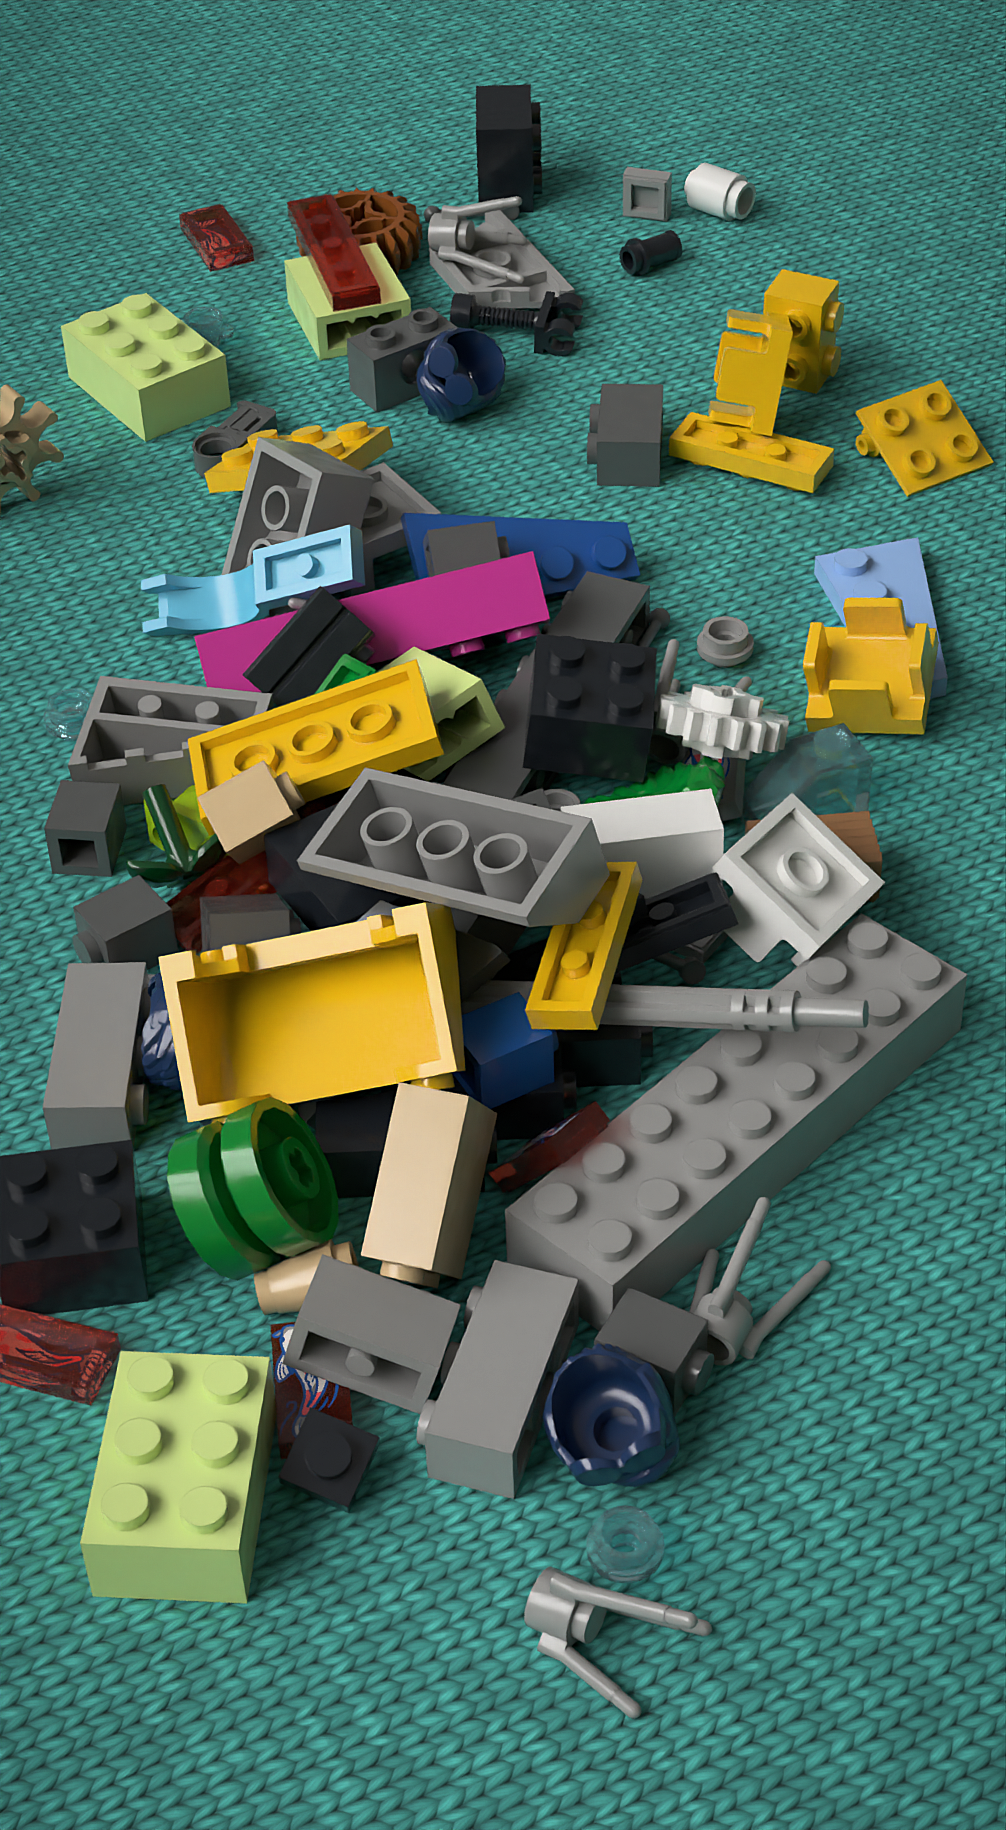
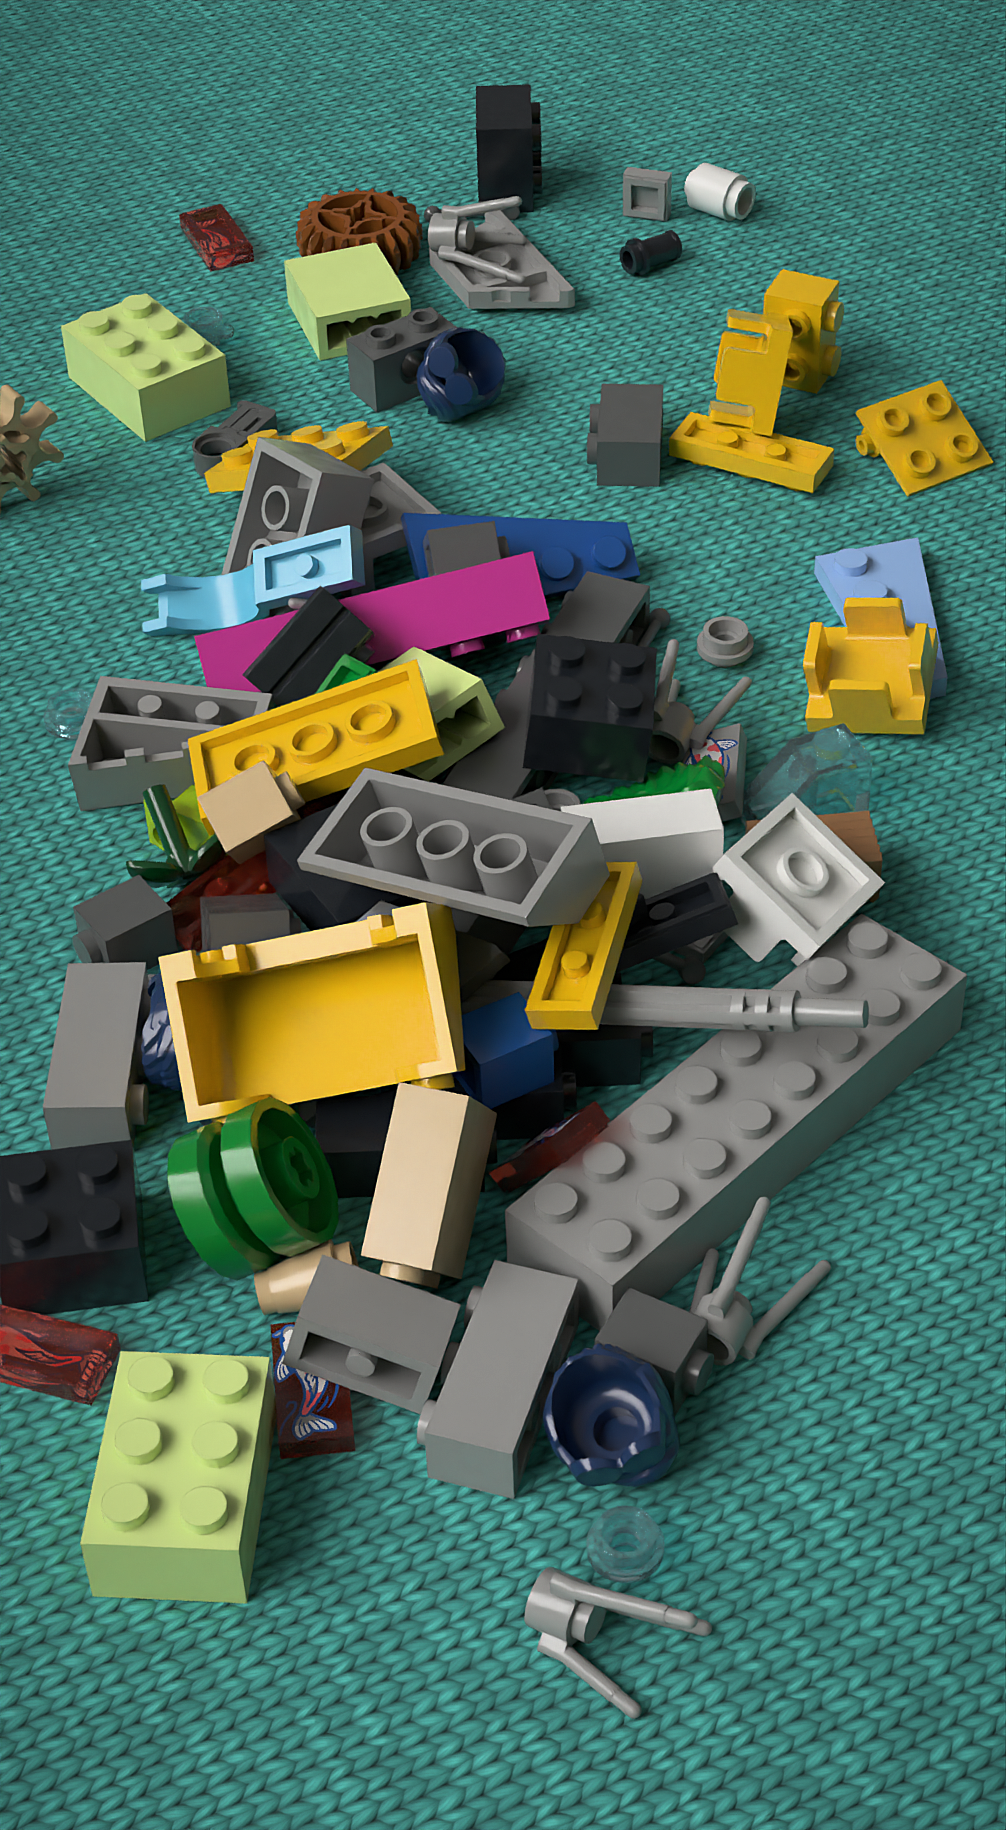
(85, 828): dark grey brick -> none
(329, 1460): black plate -> none
(333, 253): clear red tile -> none
(548, 321): black bar -> none
(722, 721): white gear -> none

